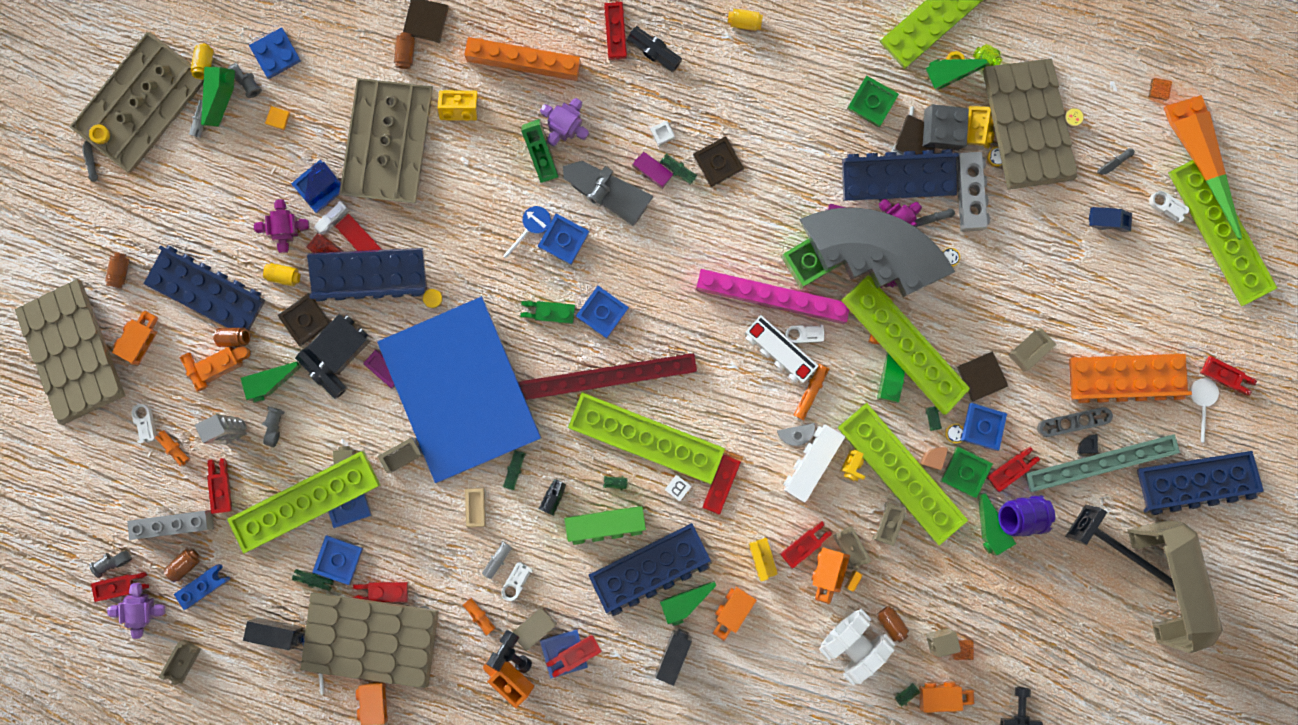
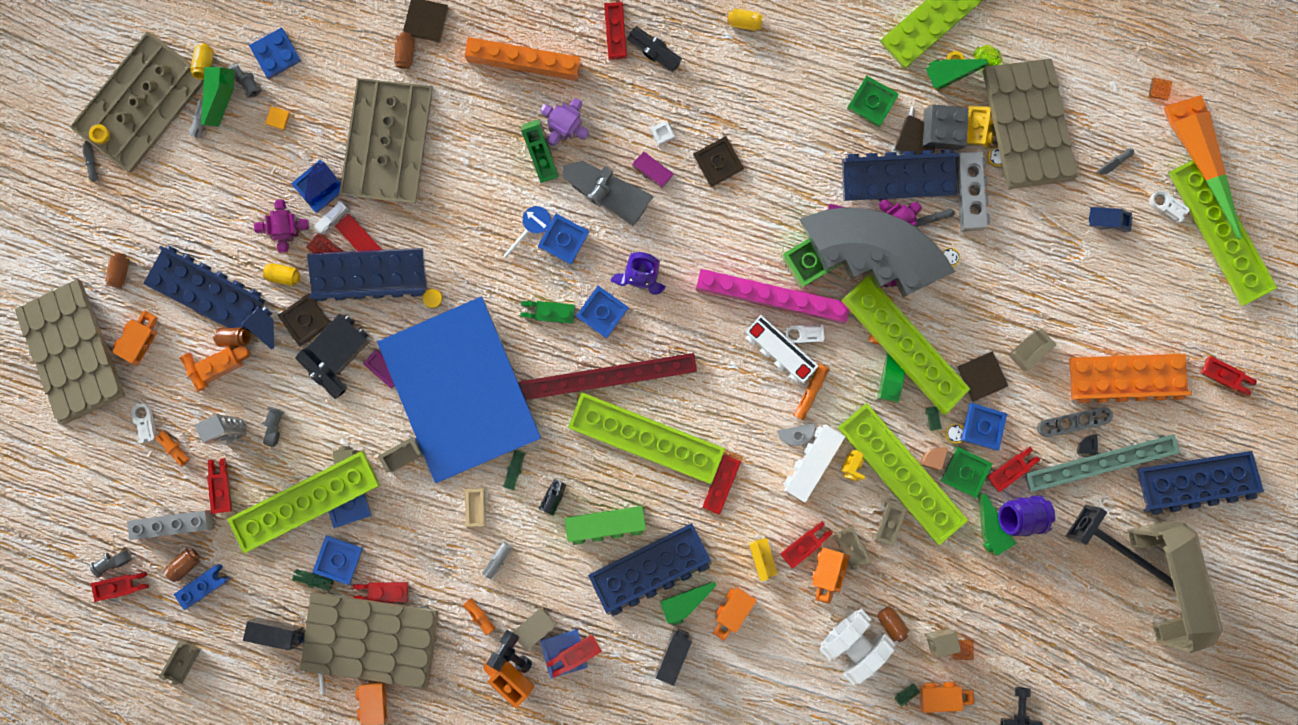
(136, 610): medium lavender piece -> none
(261, 325): none -> dark blue slope
(267, 382): green slope -> none
(457, 105): yellow bracket -> none
(516, 579): white piece -> none
(615, 482): clear green pin -> none
(641, 273): none -> dark purple piece
(677, 488): white tile -> none
(678, 169): clear green pin -> none
(853, 581): light orange tile -> none
(1074, 117): light yellow tile -> none
(1204, 394): white piece -> none

